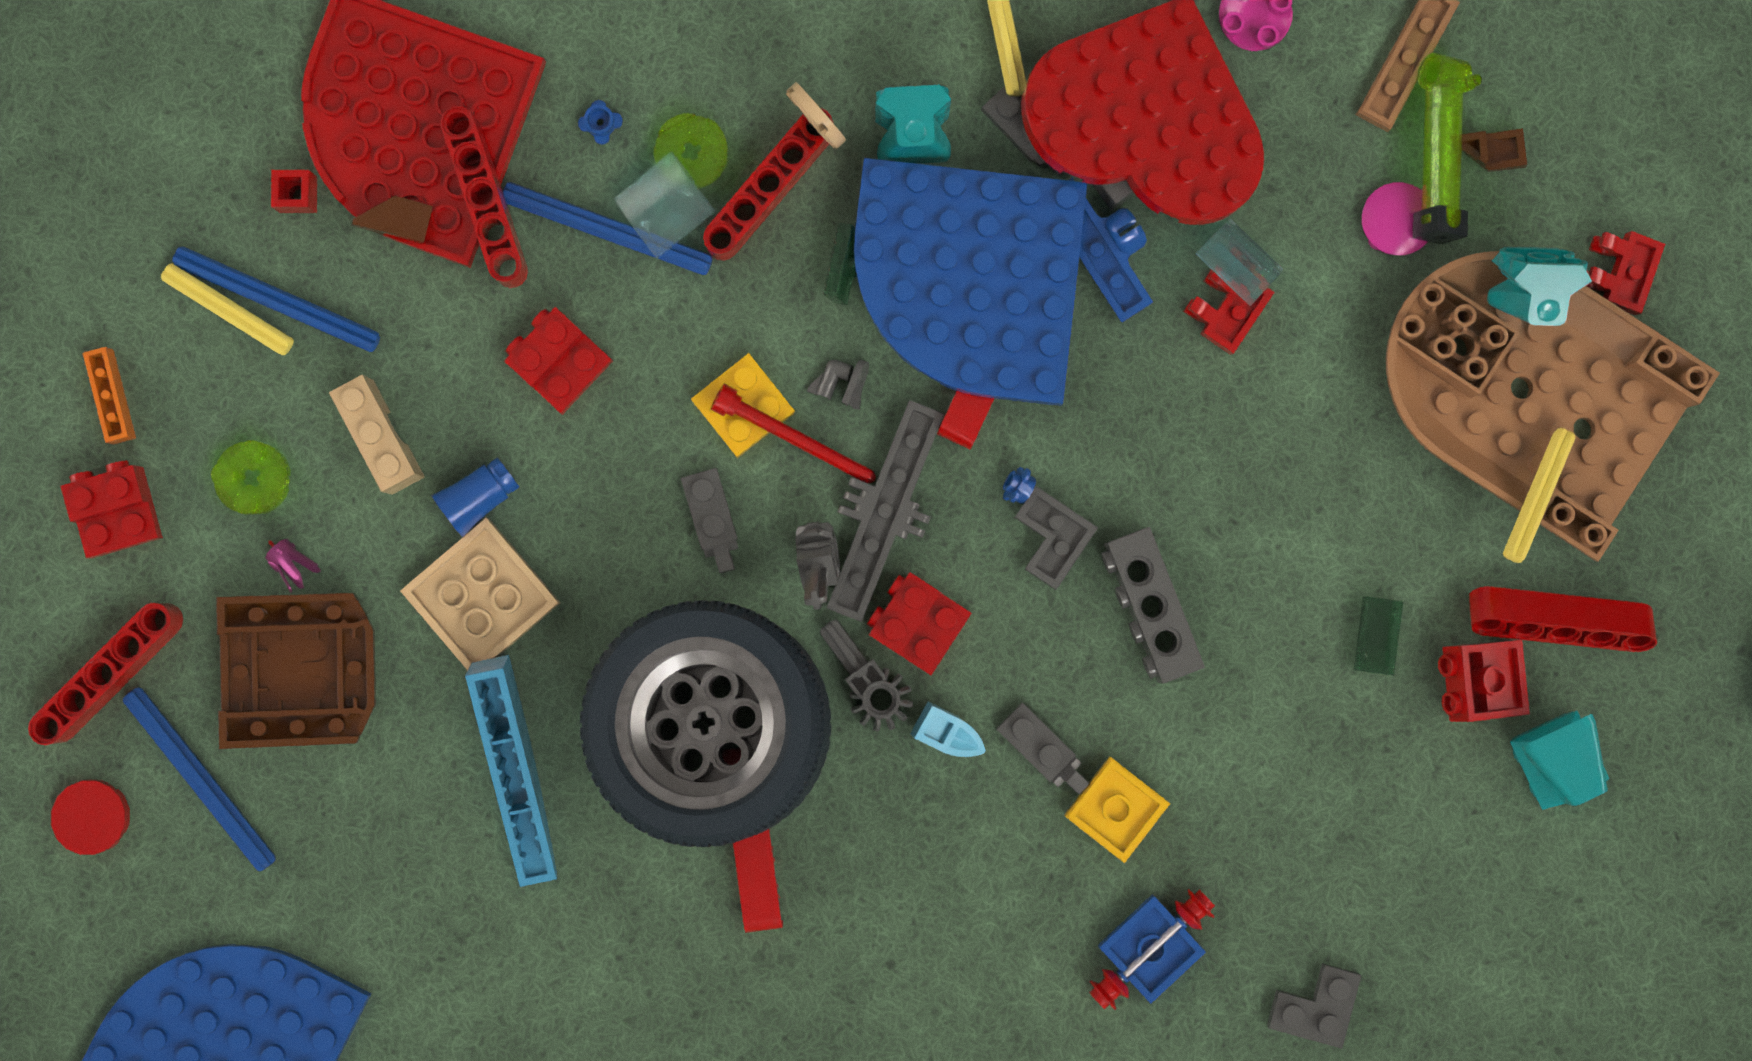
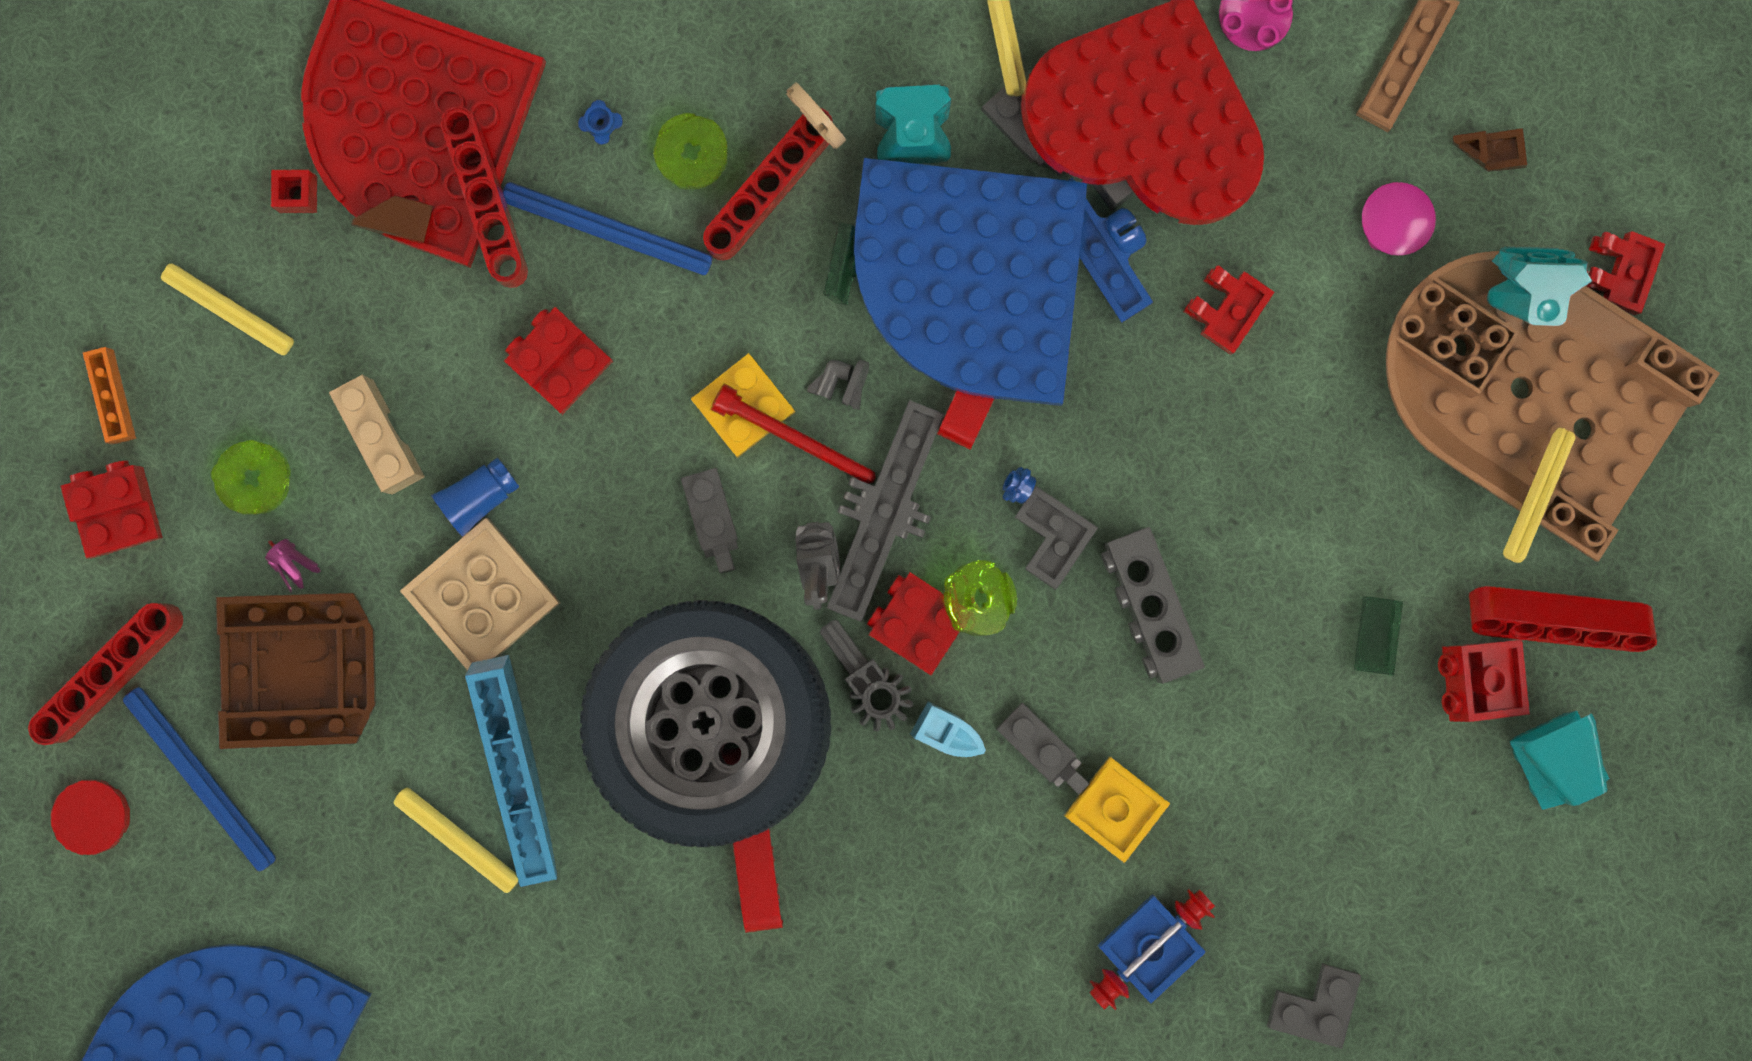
(276, 299): blue axle -> none
(456, 840): none -> light yellow axle
(664, 205): clear light blue slope -> none
(960, 601): none -> clear neon green plate
(1239, 262): clear light blue slope -> none
(1444, 84): clear neon green piece -> none

